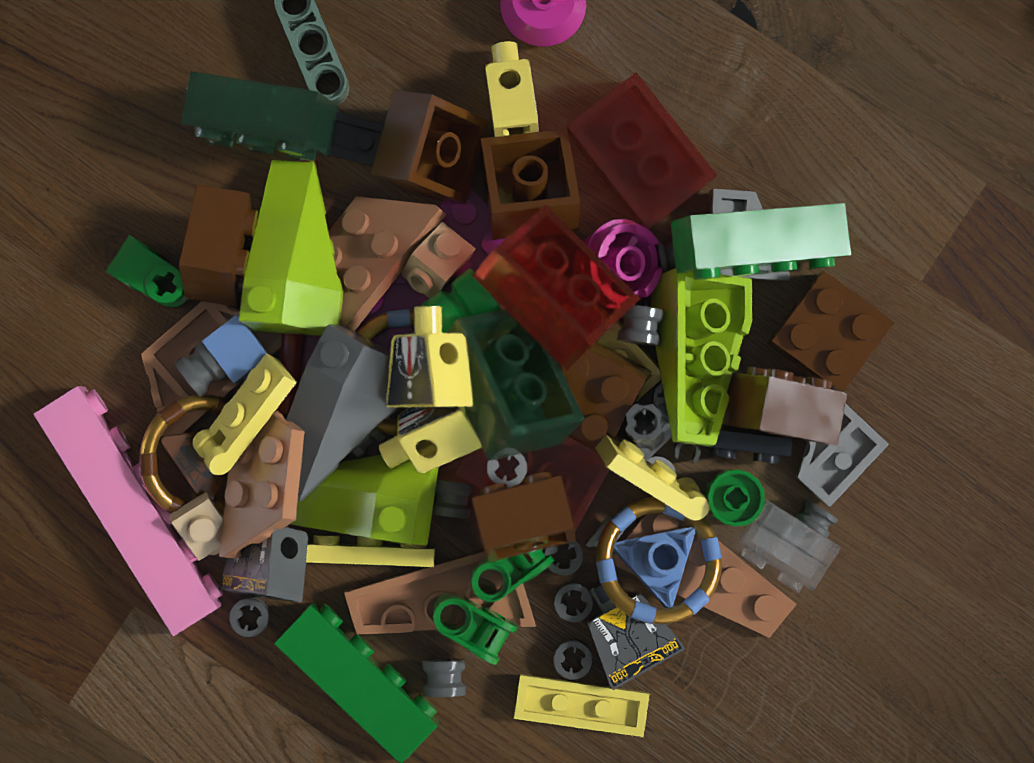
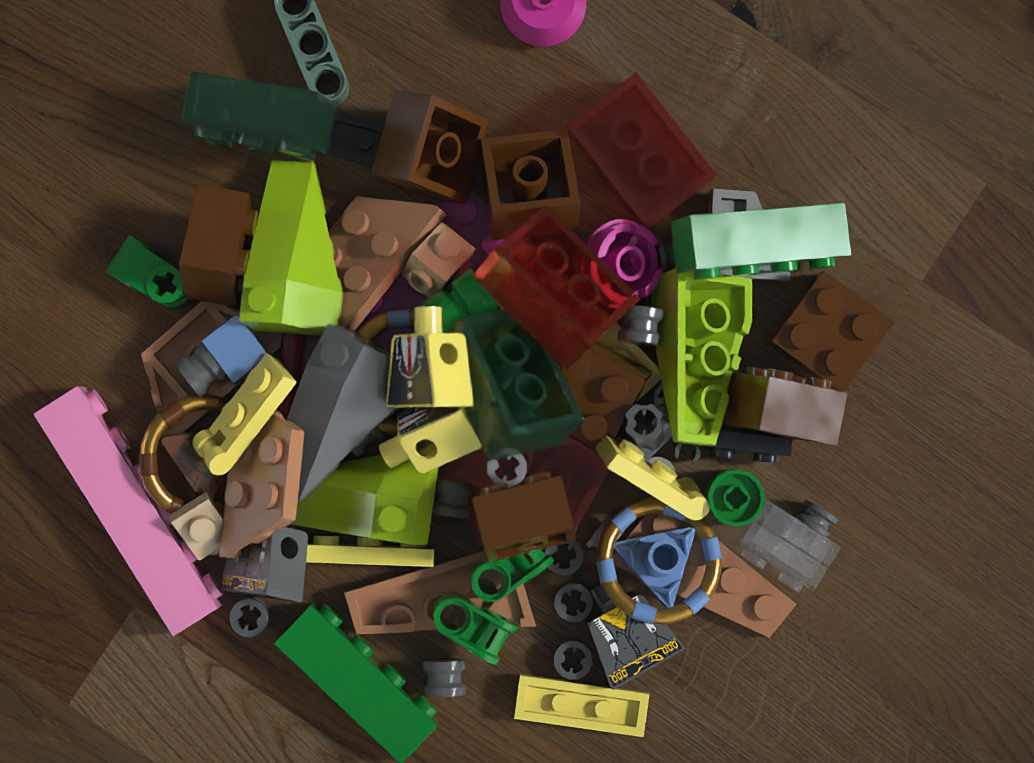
(513, 108): light yellow torso -> none
(832, 468): light grey wing -> none

